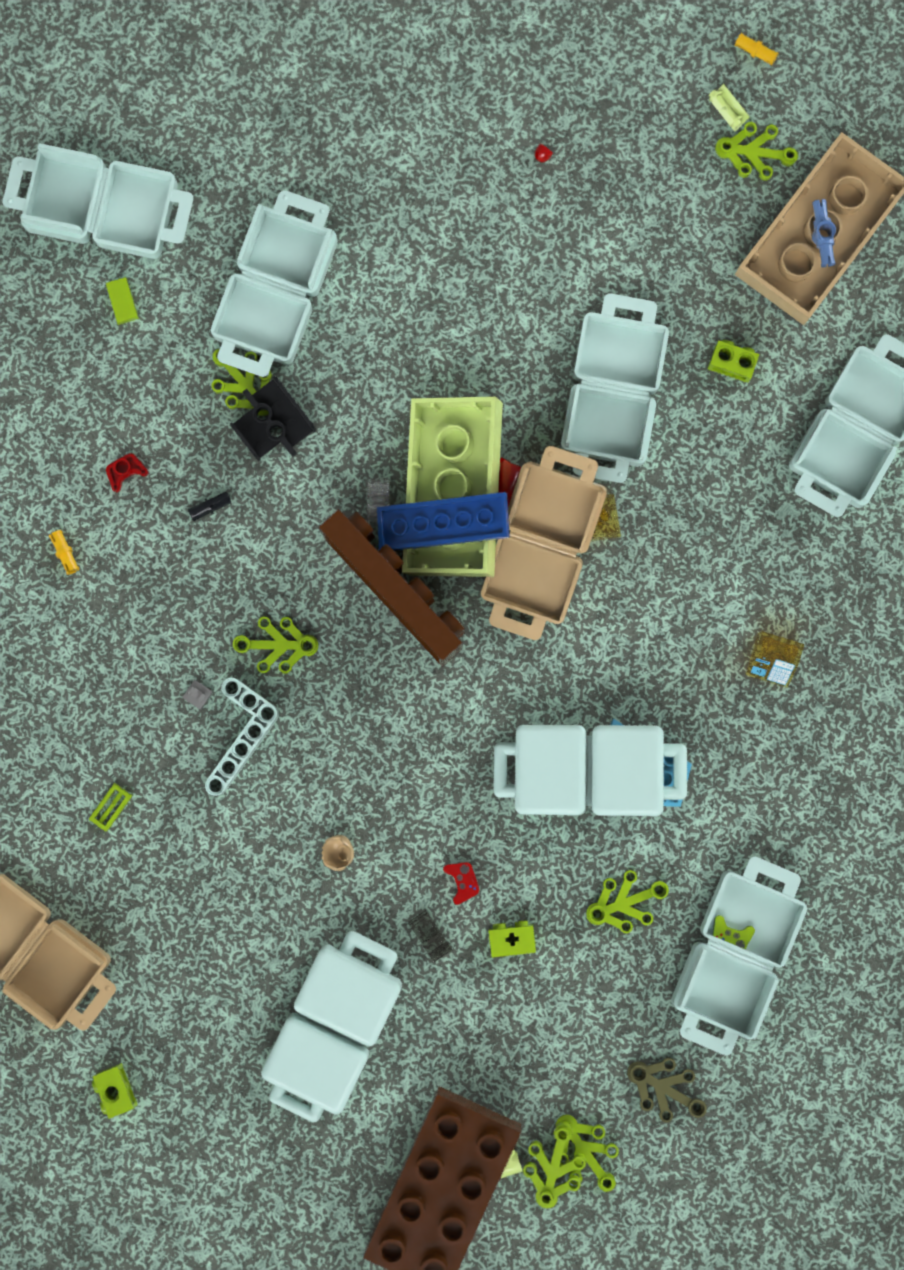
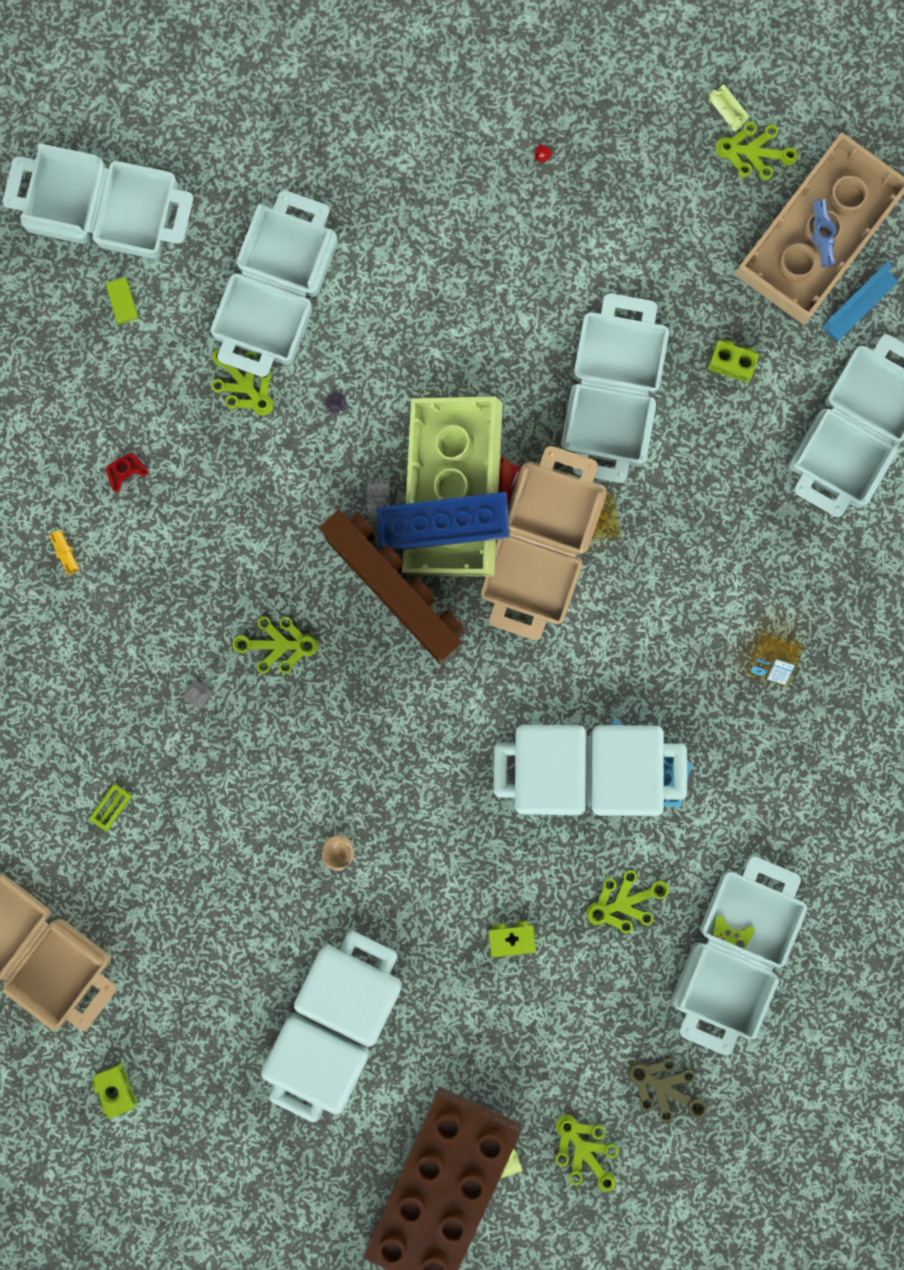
(209, 506): black axle -> none
(244, 737): light aqua beam -> none
(283, 413): black piece -> none
(336, 397): none -> clear purple plate
(430, 936): clear smoke slope -> none
(465, 881): red piece -> none
(554, 1170): lime plant -> none
(756, 49): yellow pin -> none
(861, 302): none -> dark azure fence

